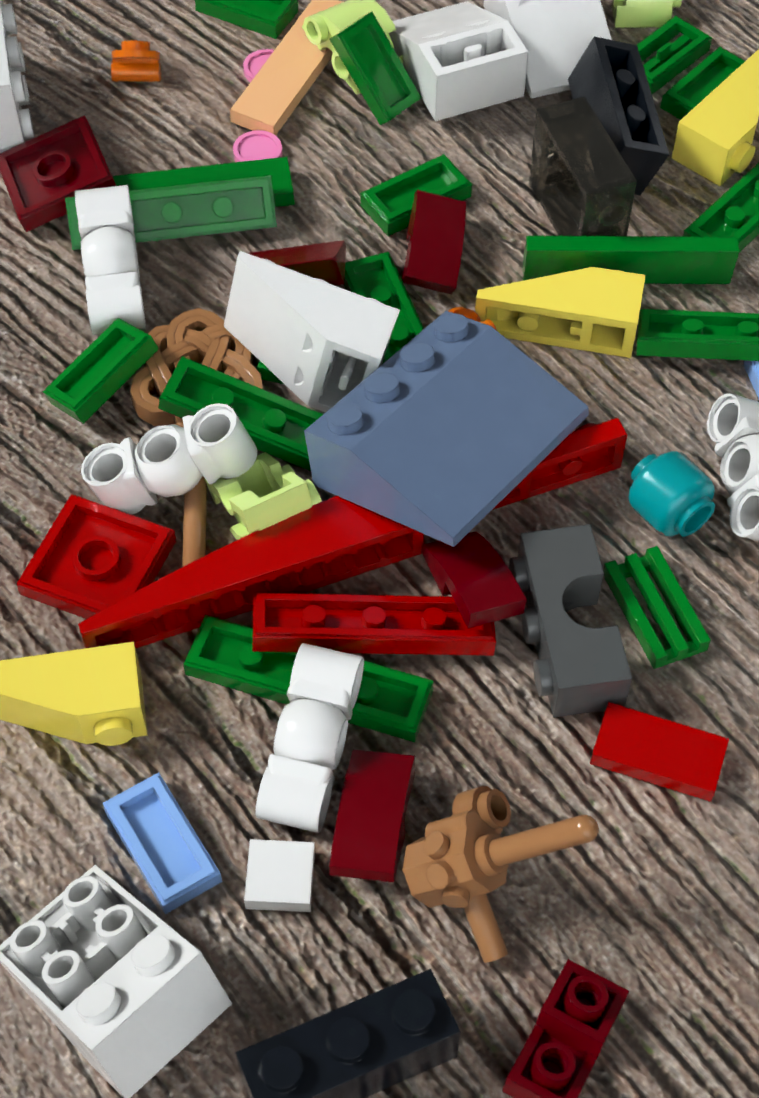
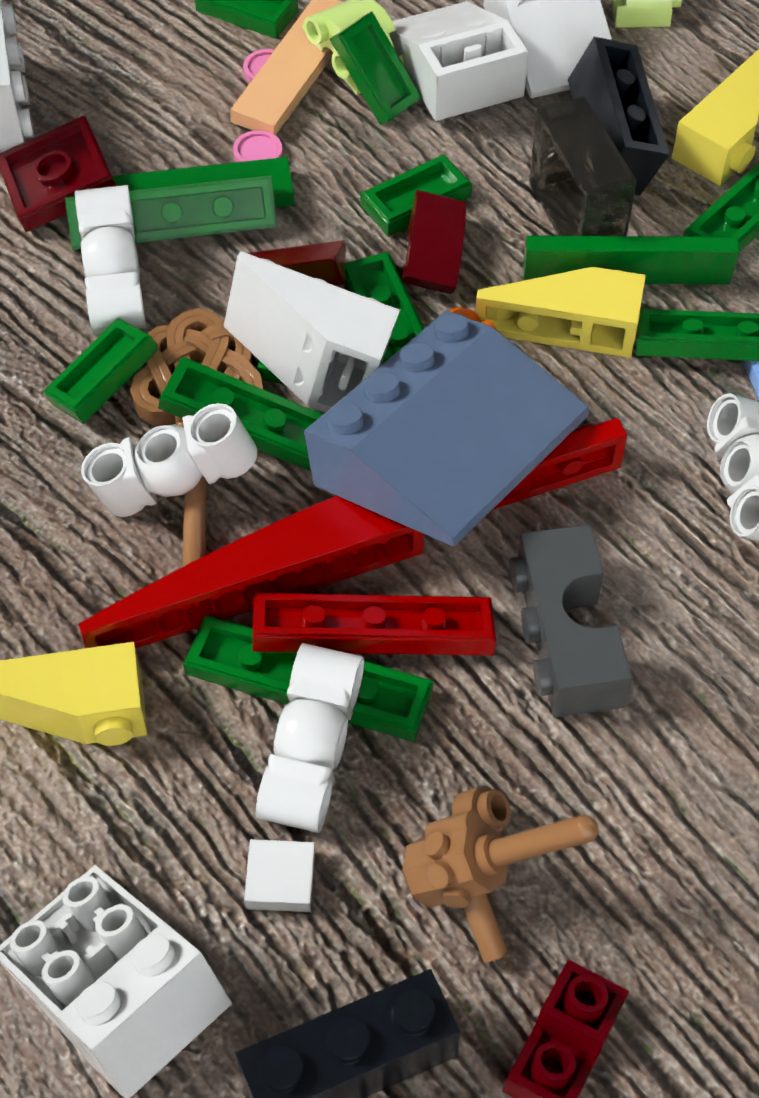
(94, 558): red tile -> none
(135, 63): orange plate -> none
(162, 843): light blue tile -> none
(263, 495): yellowish green cylinder -> none
(372, 816): dark red slope -> none
(475, 579): dark red slope -> none
(659, 751): red tile -> none
(671, 494): teal head -> none
(674, 56): green tile -> none
(674, 596): green tile -> none
(699, 82): green tile -> none

